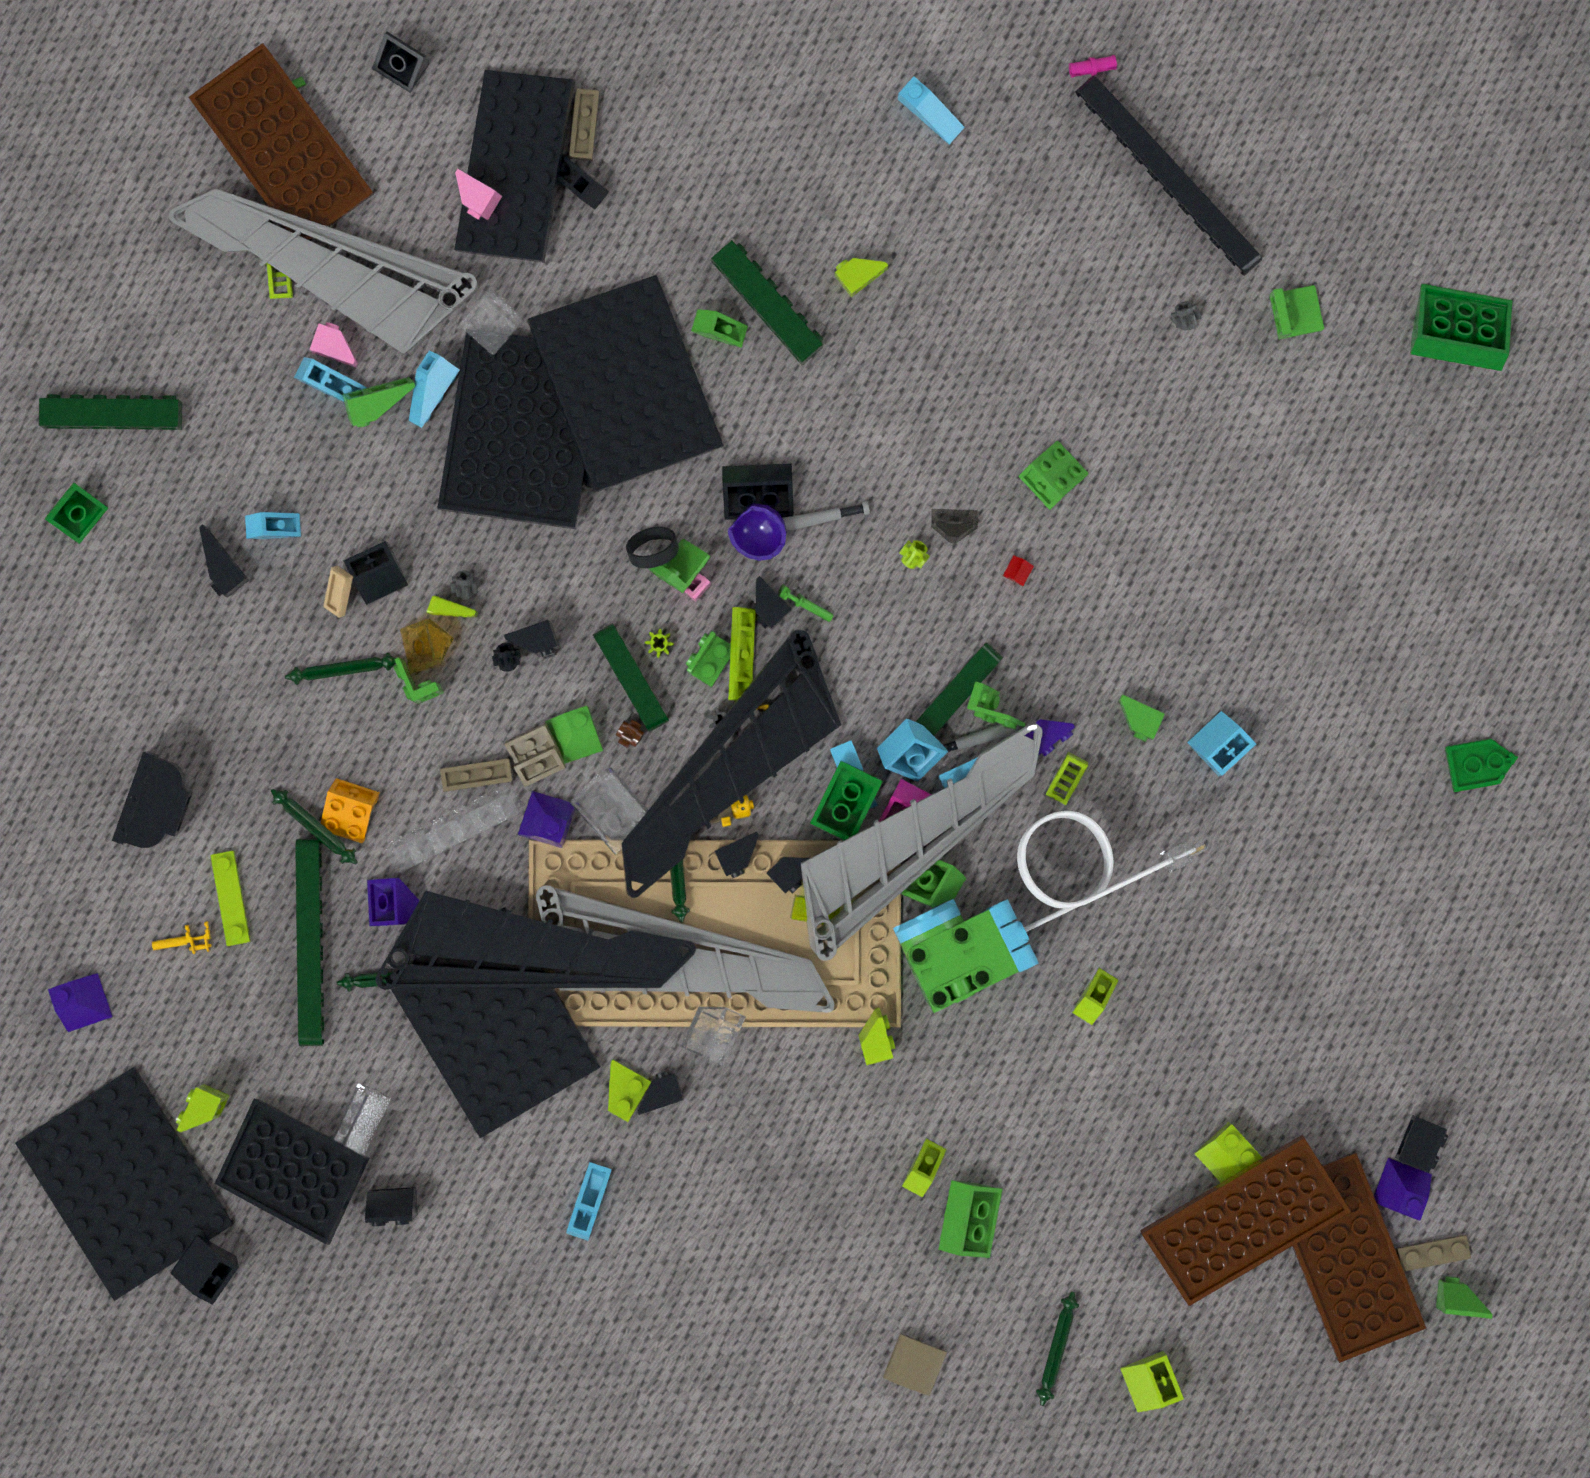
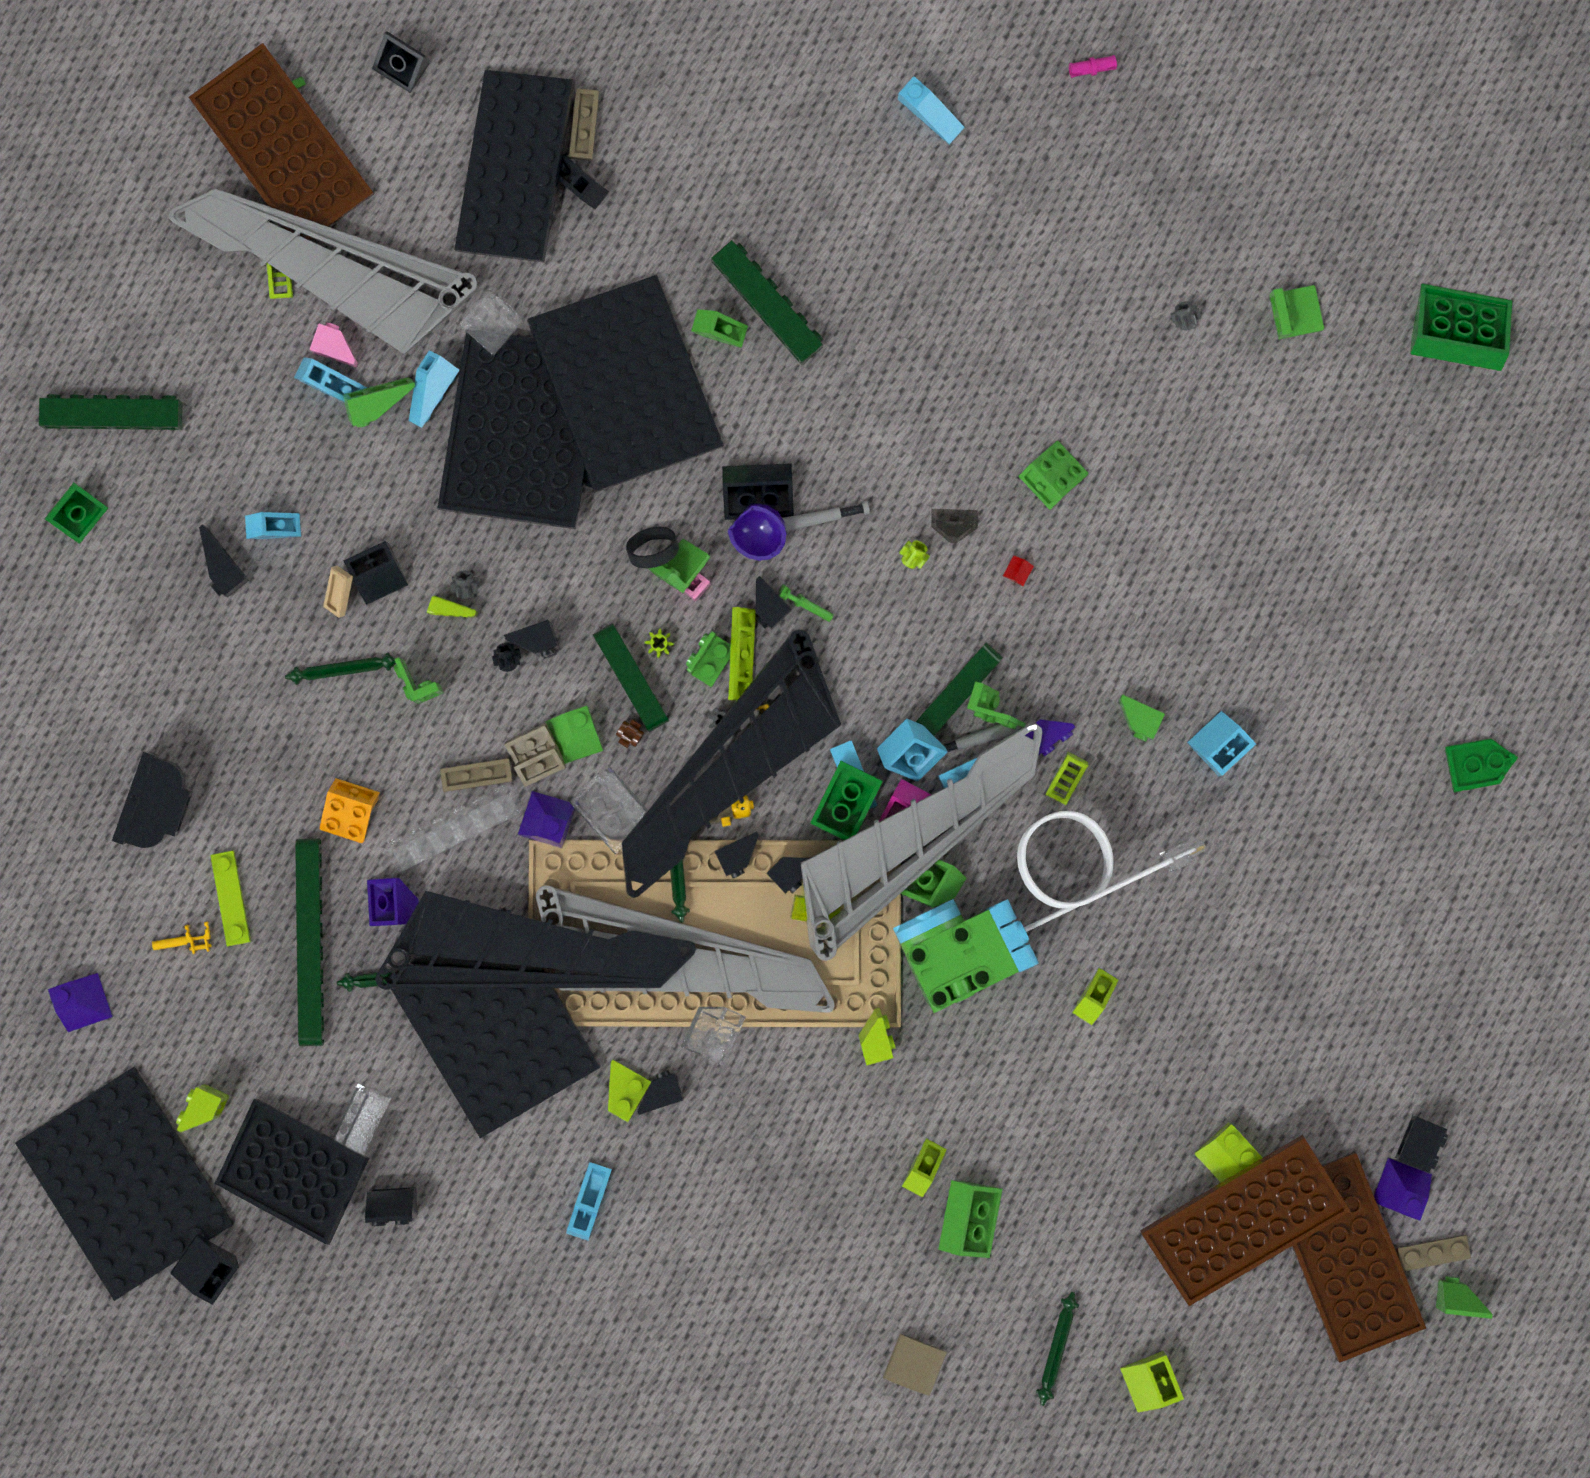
(314, 826): dark green wheel -> none
(425, 645): clear yellow slope -> none
(476, 196): bright pink slope -> none
(858, 273): lime slope -> none
(1169, 174): black beam -> none

